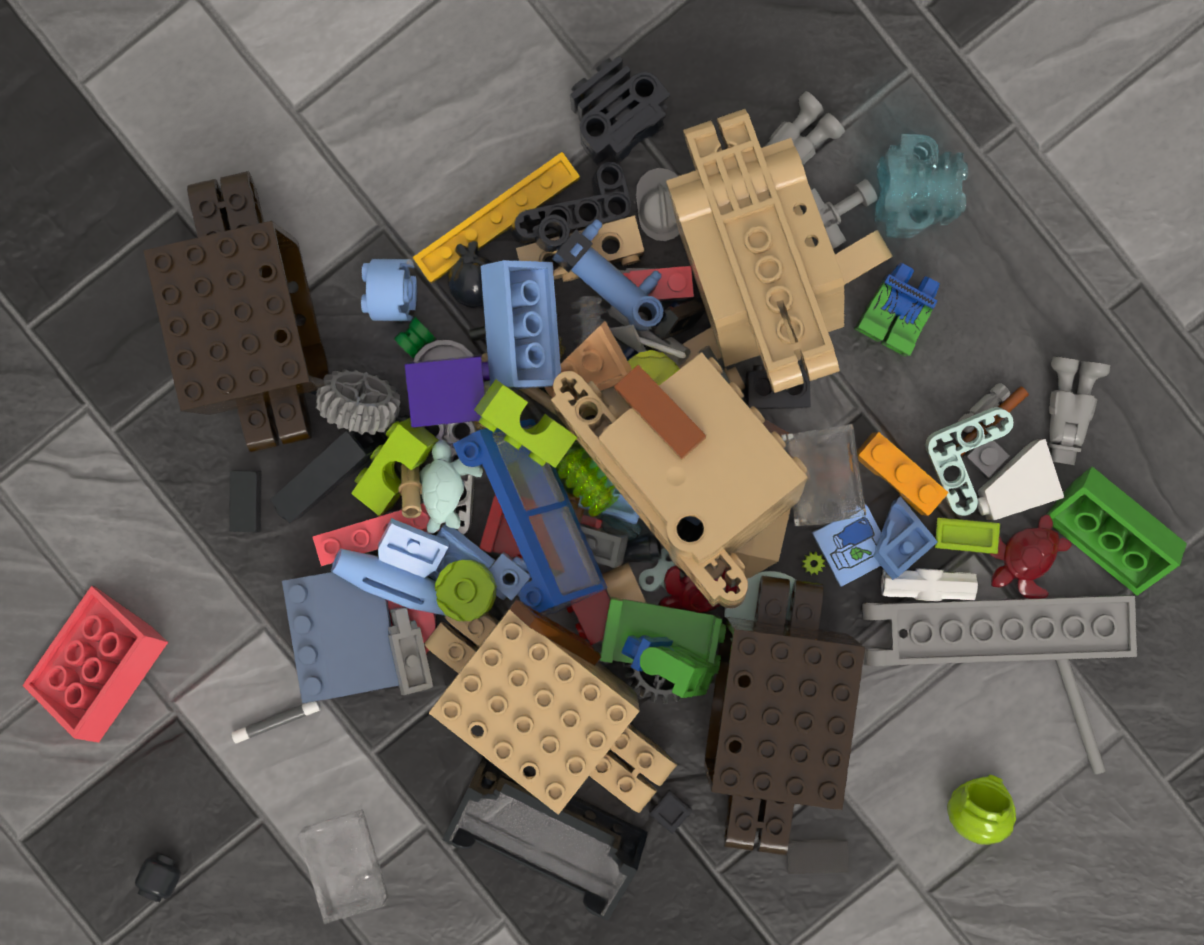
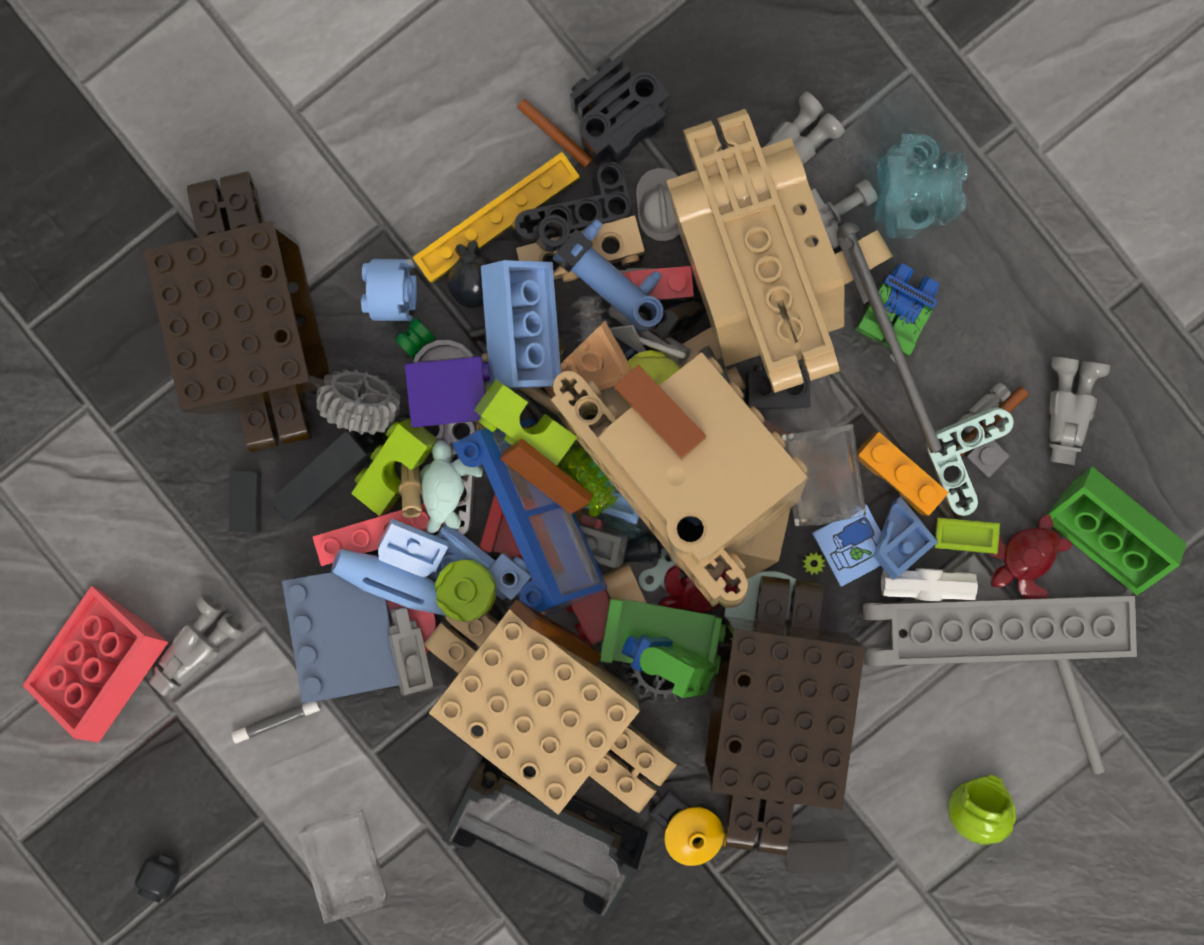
(191, 647): none -> light grey piece
(546, 476): none -> dark orange tile
(555, 133): none -> dark orange bar
(688, 825): none -> yellow dish
(869, 292): none -> flat silver bar
(1021, 484): white slope -> none

